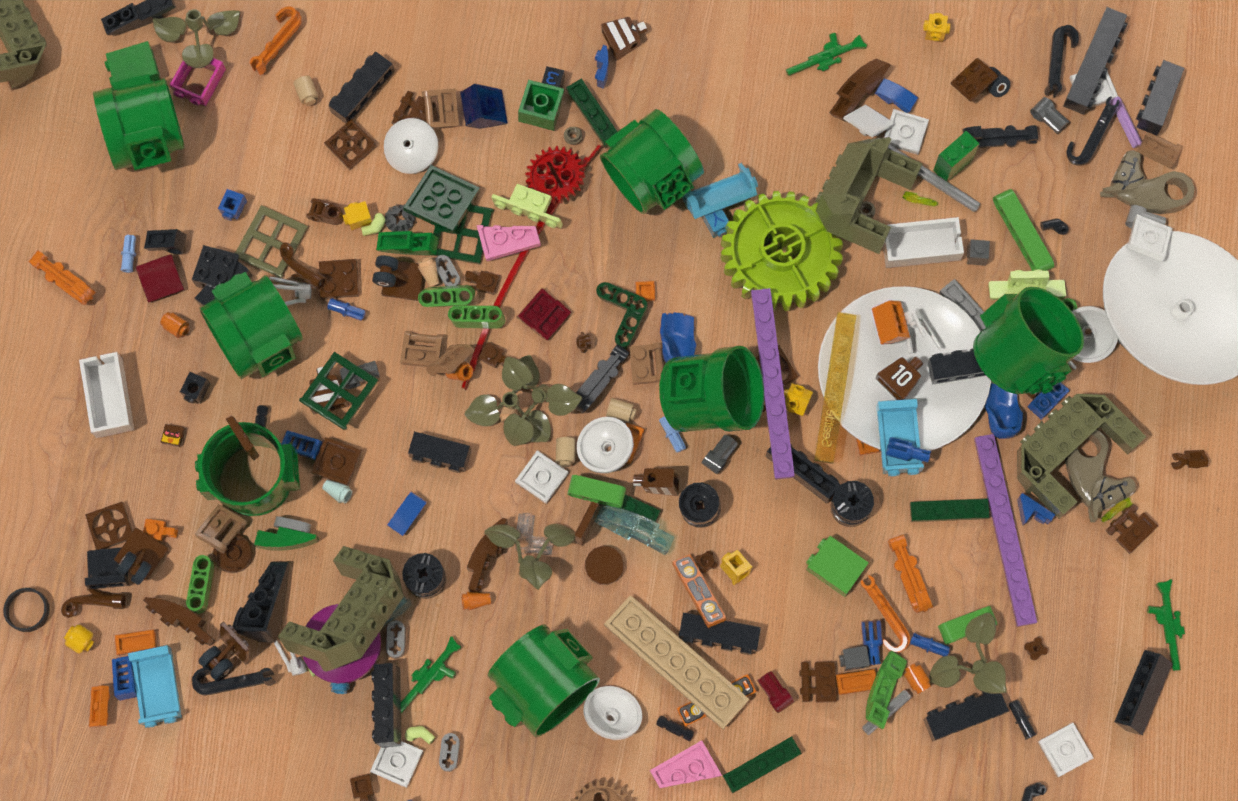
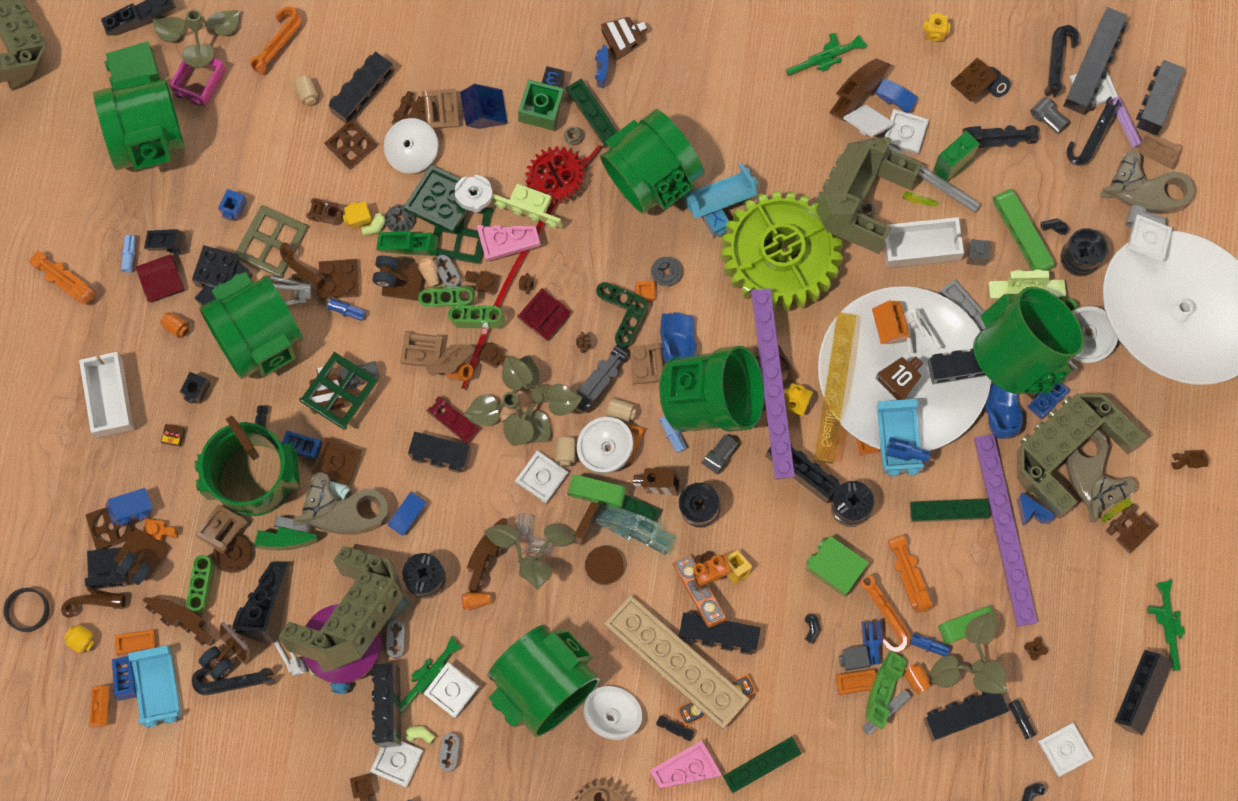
(129, 507): none -> blue brick
(338, 517): none -> dark tan animal
(451, 689): none -> white tile
(453, 420): none -> dark red plate
(476, 202): none -> white plate
(526, 283): none -> reddish brown plate
(662, 264): none -> dark grey gear
(712, 569): none -> orange hips
(777, 695): dark red piece -> none
(815, 628): none -> black arm
(824, 682): reddish brown plate -> none
(1090, 245): none -> black wheel

